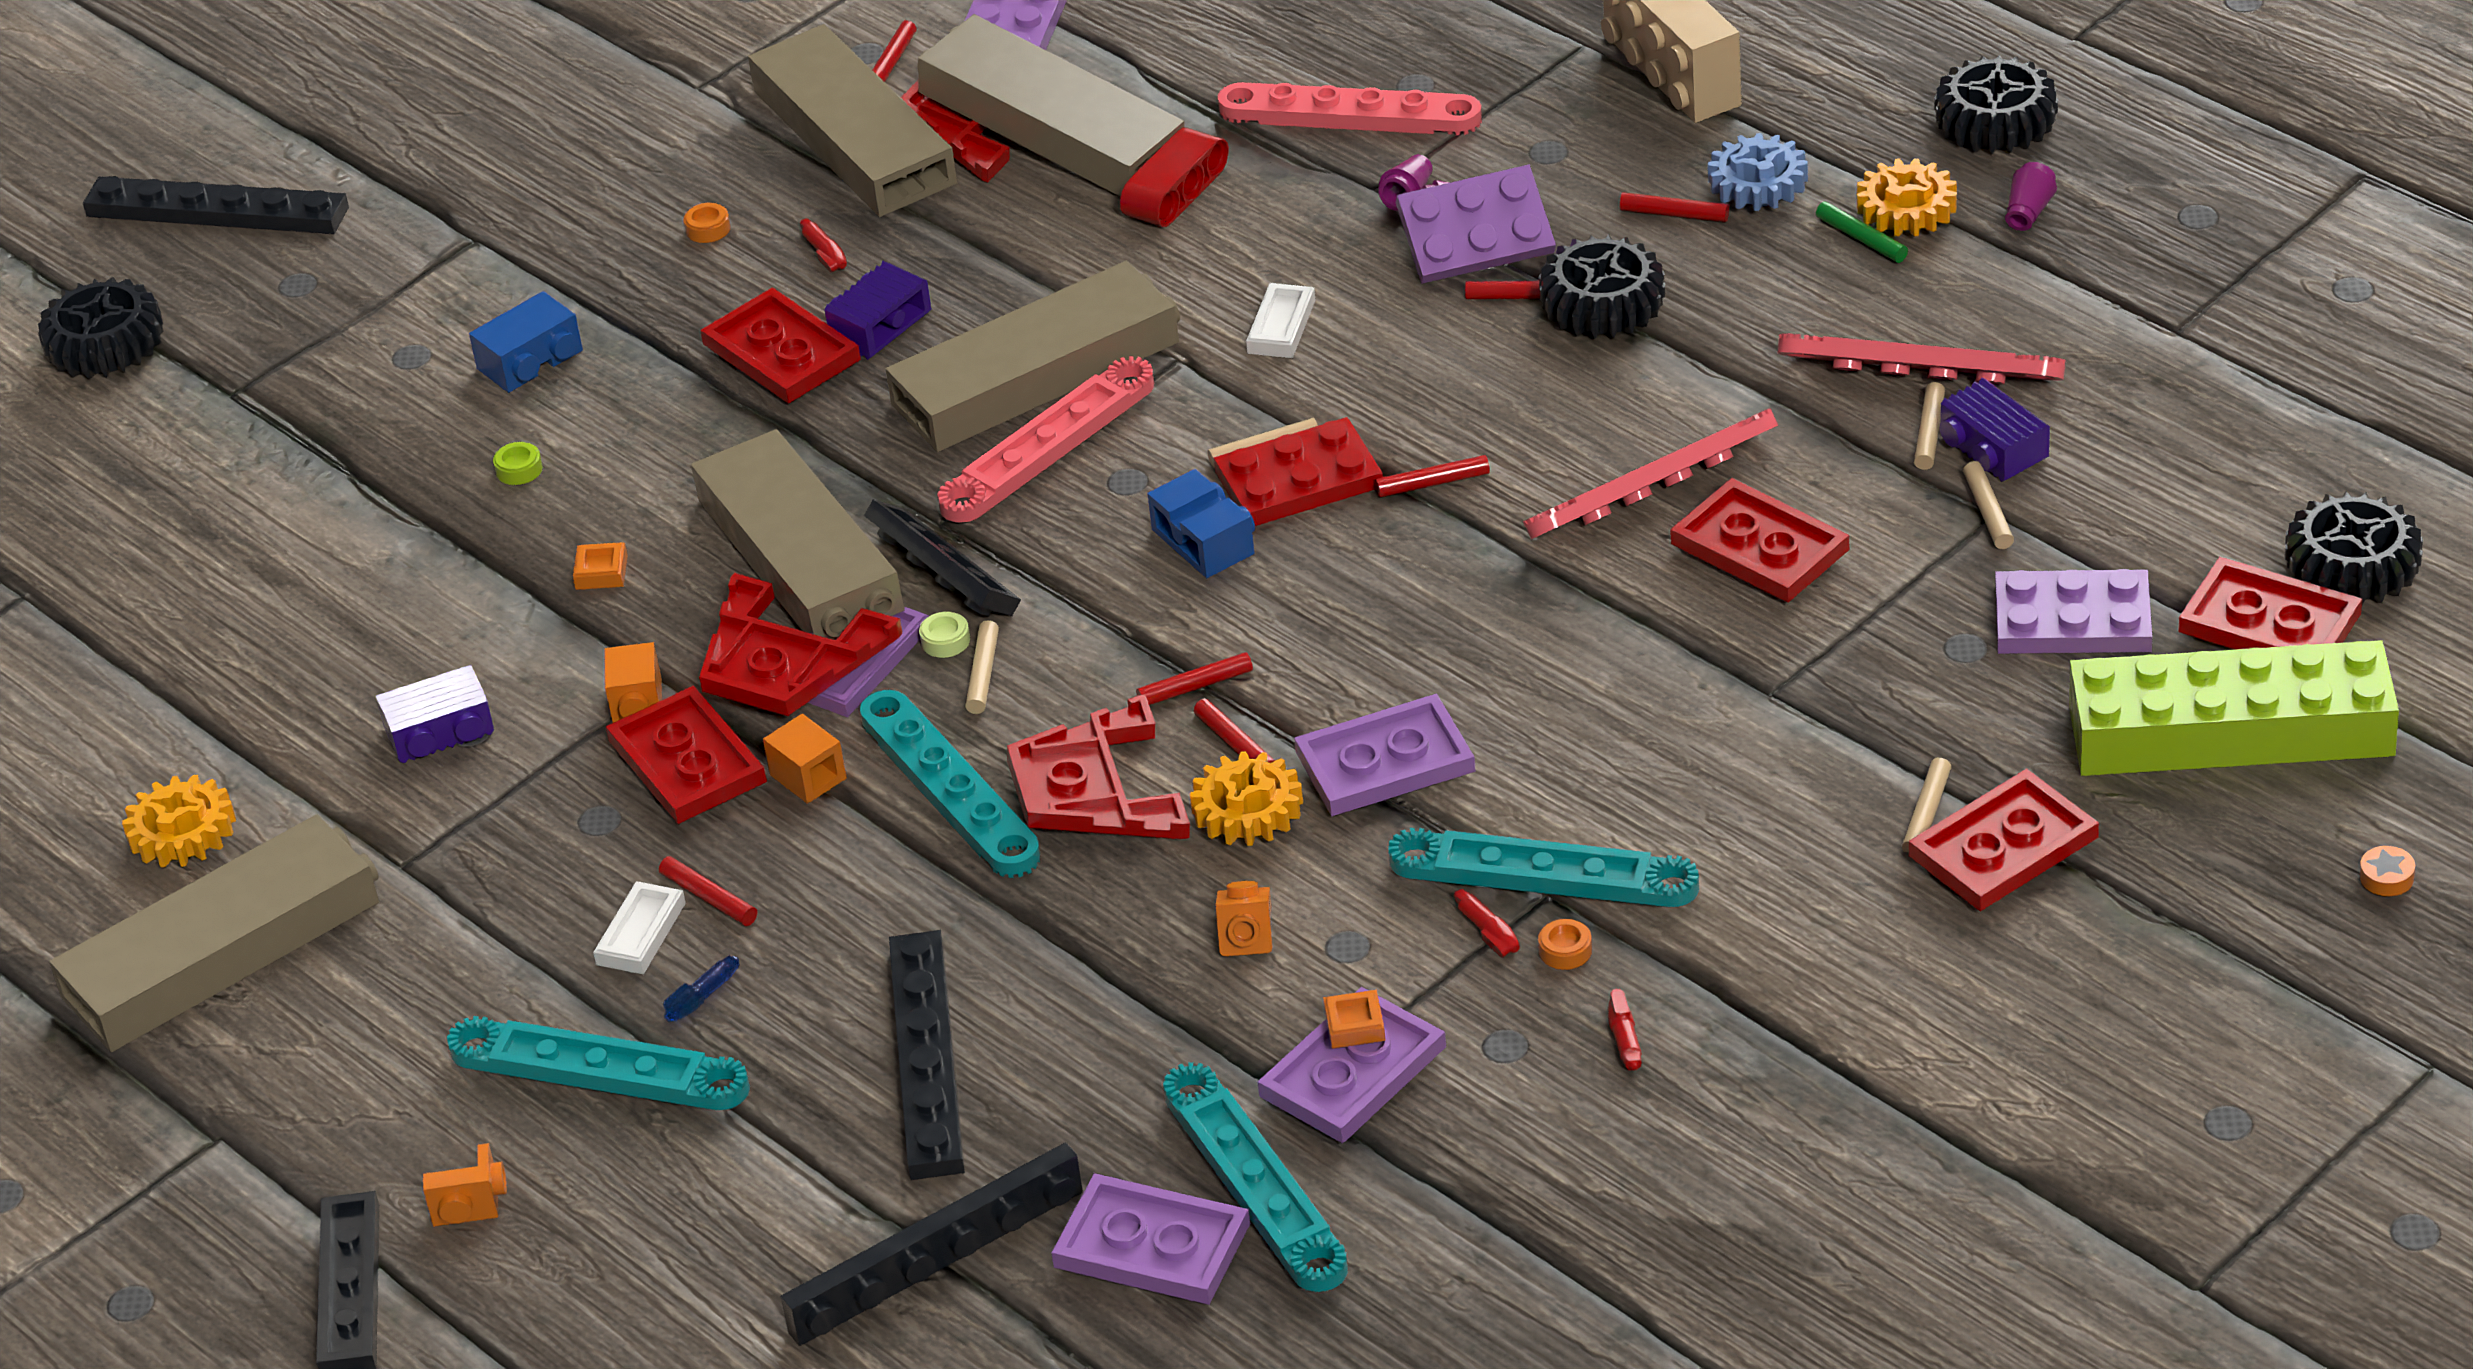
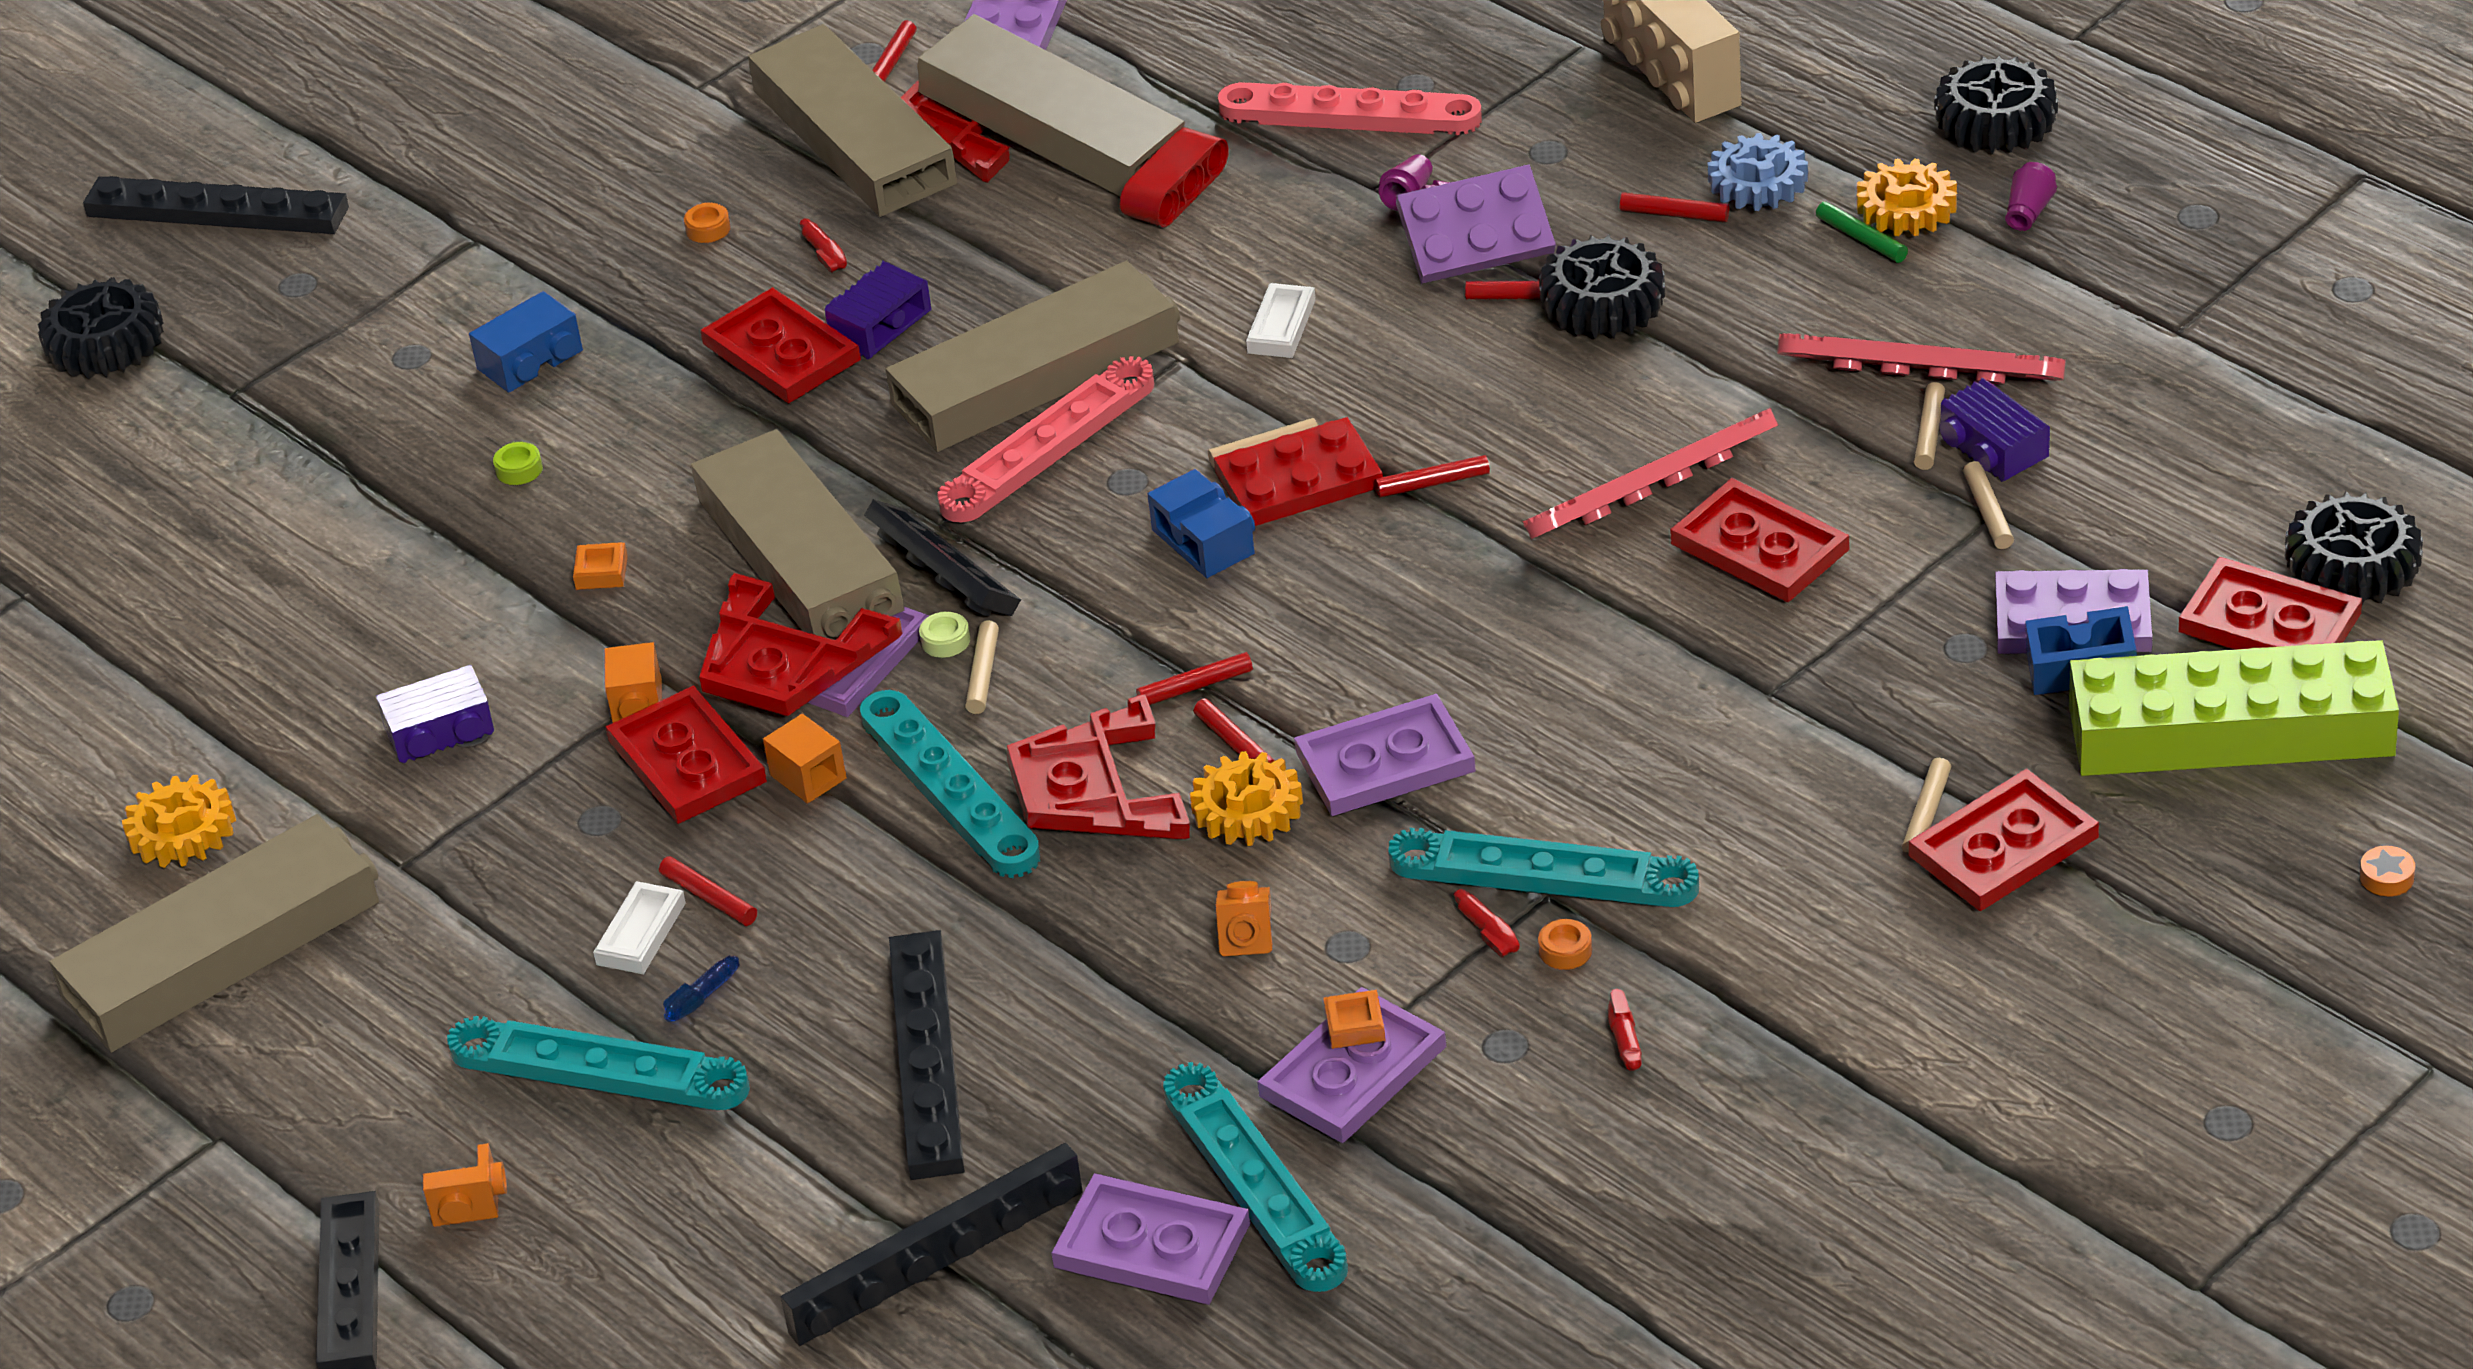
(2054, 643): none -> blue brick

